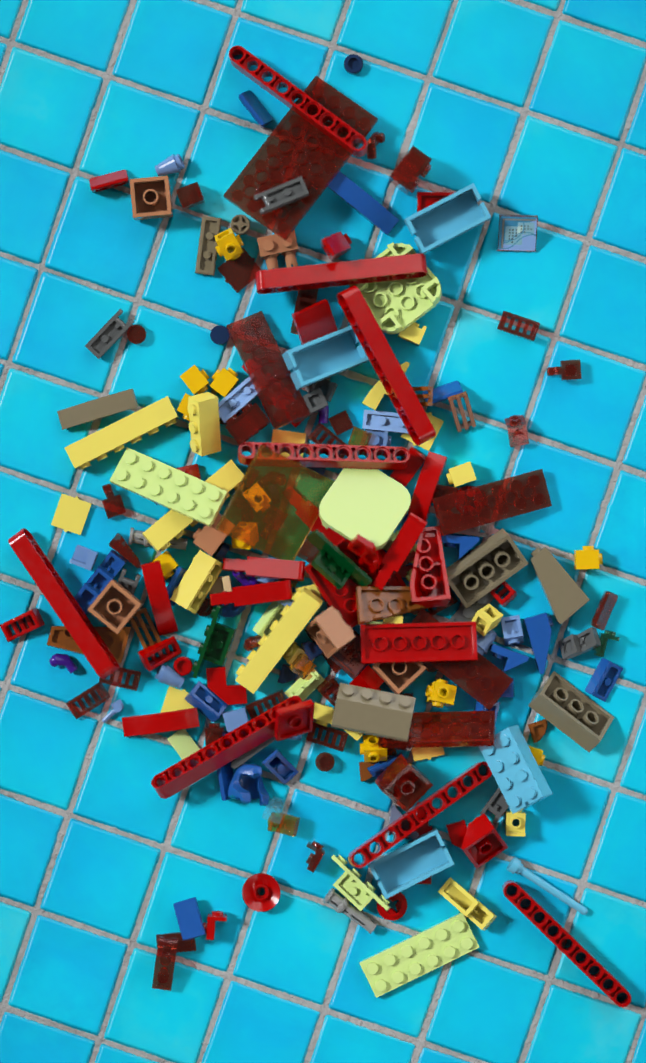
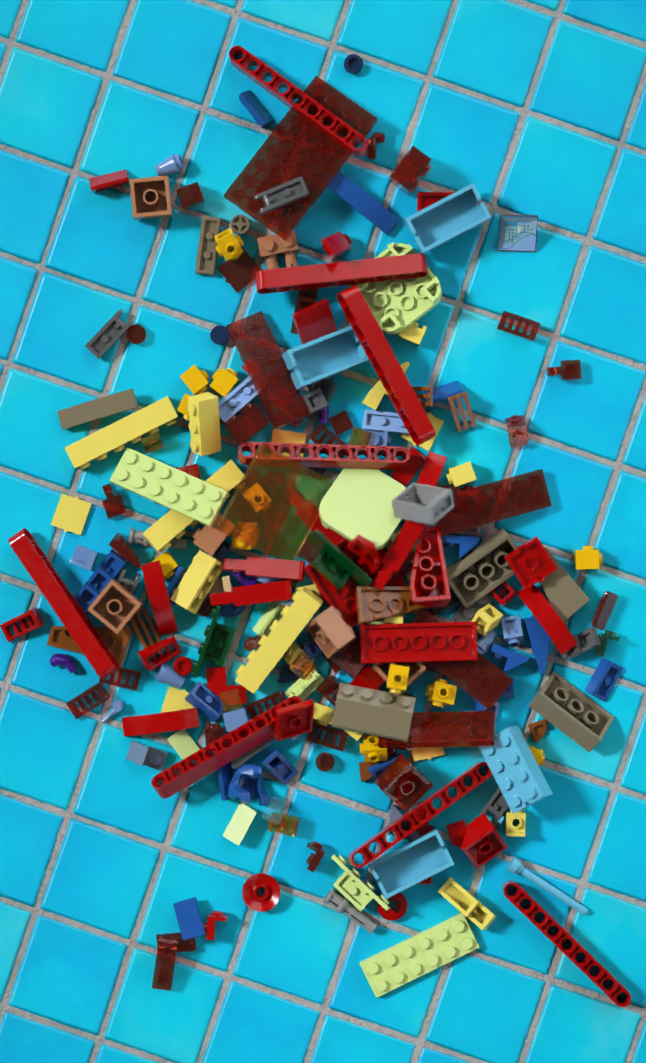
(146, 755): none -> sand blue slope
(152, 442): none -> clear orange tile
(230, 700): none -> clear orange tile
(239, 823): none -> yellowish green slope
(397, 679): none -> yellow brick
(437, 501): none -> light grey window
(530, 562): none -> red plate
(547, 619): none -> red slope

